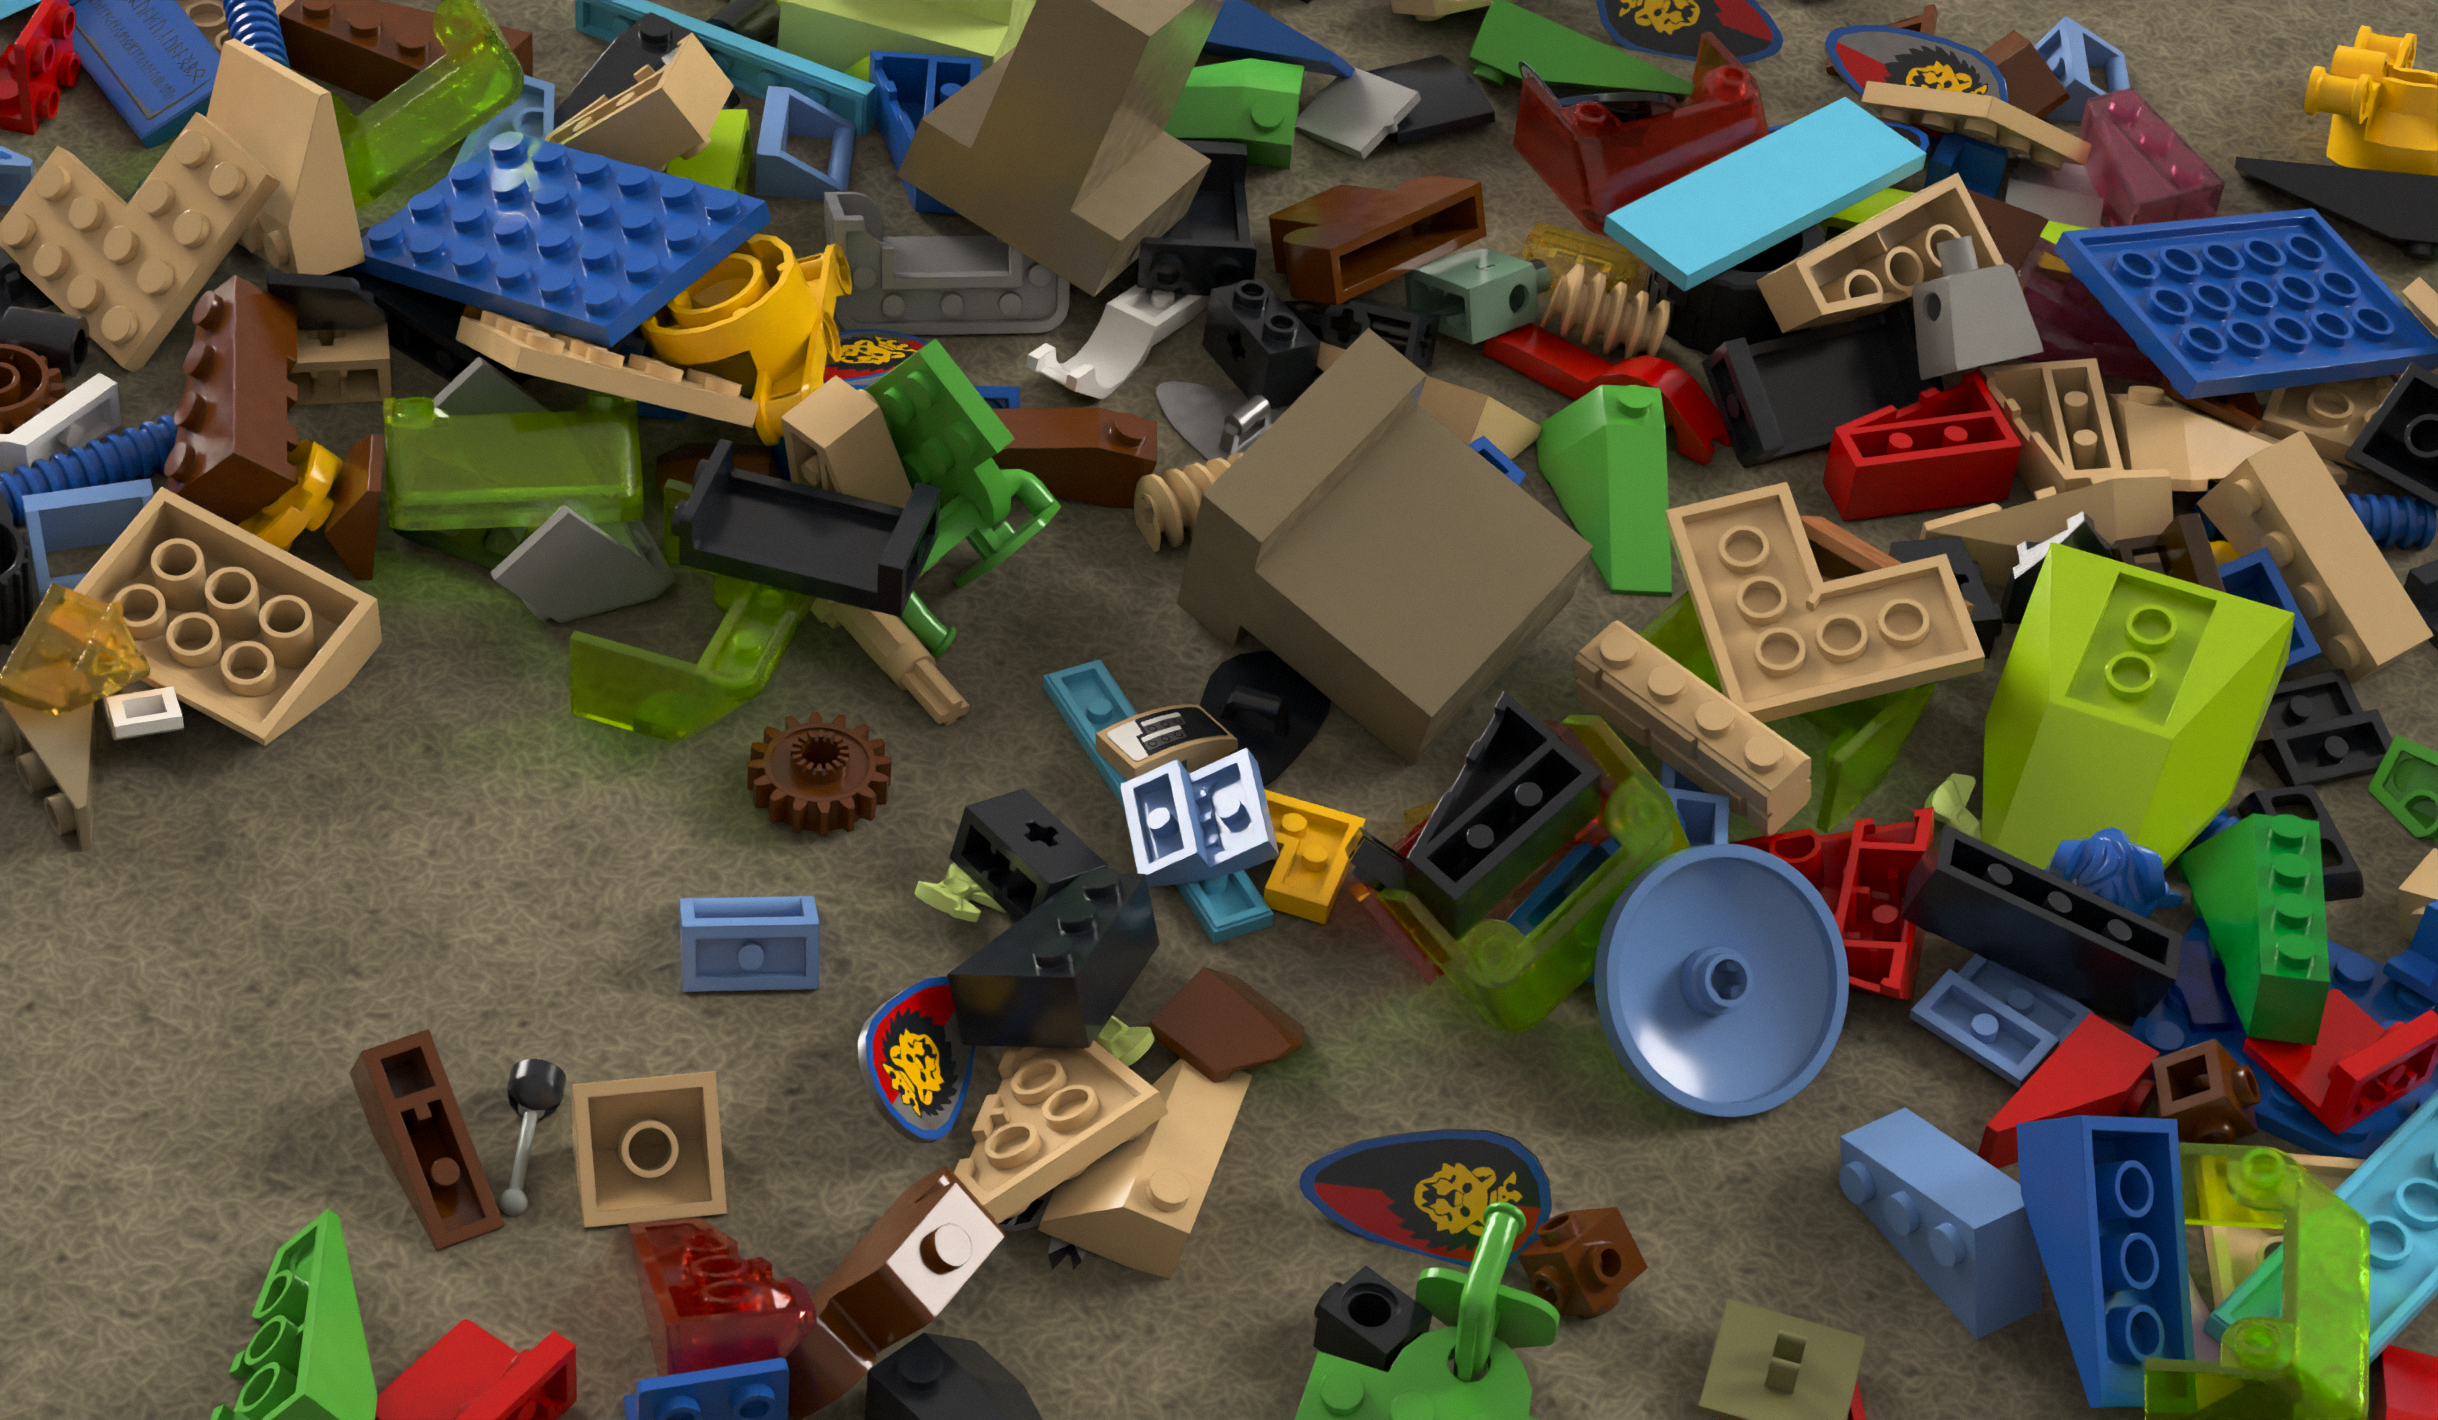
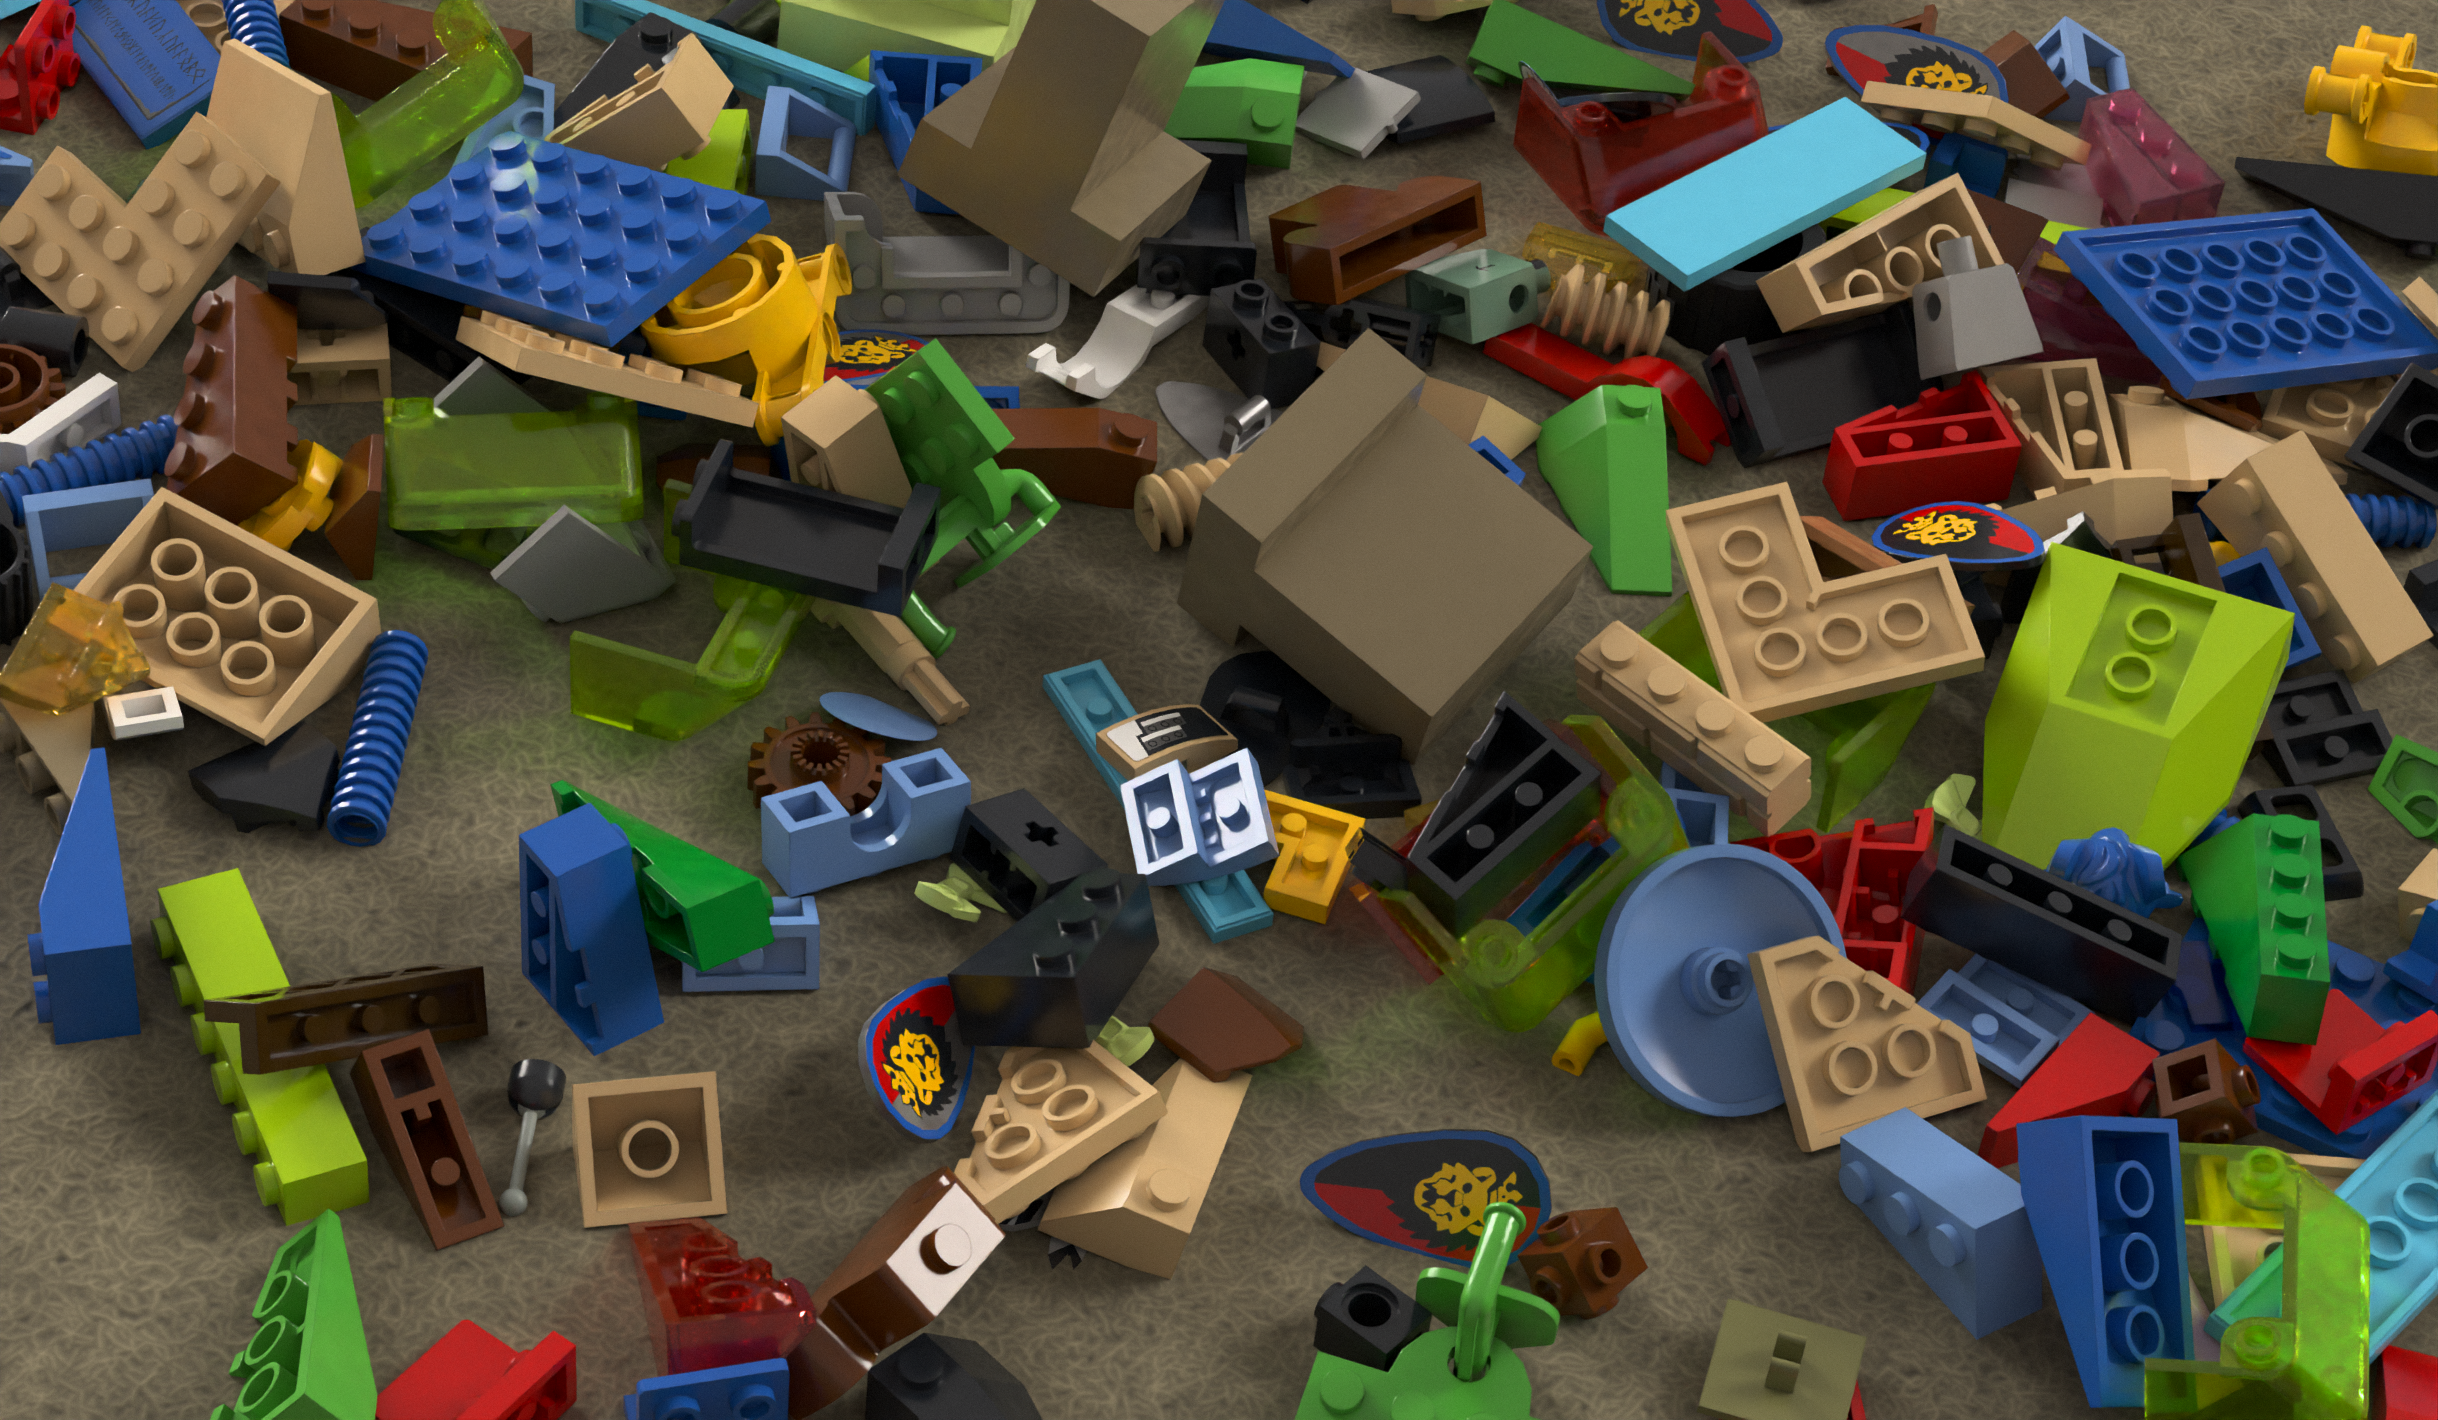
(86, 924): none -> blue slope
(273, 781): none -> black slope
(285, 1116): none -> lime brick
(352, 1014): none -> dark brown fence
(378, 737): none -> blue piece
(586, 929): none -> blue wedge
(688, 898): none -> green wedge
(817, 844): none -> medium blue arch
(877, 716): none -> medium blue sticker
(1351, 770): none -> black slope
(1579, 1044): none -> yellow arm
(1855, 1044): none -> tan plate
(1968, 532): none -> shield

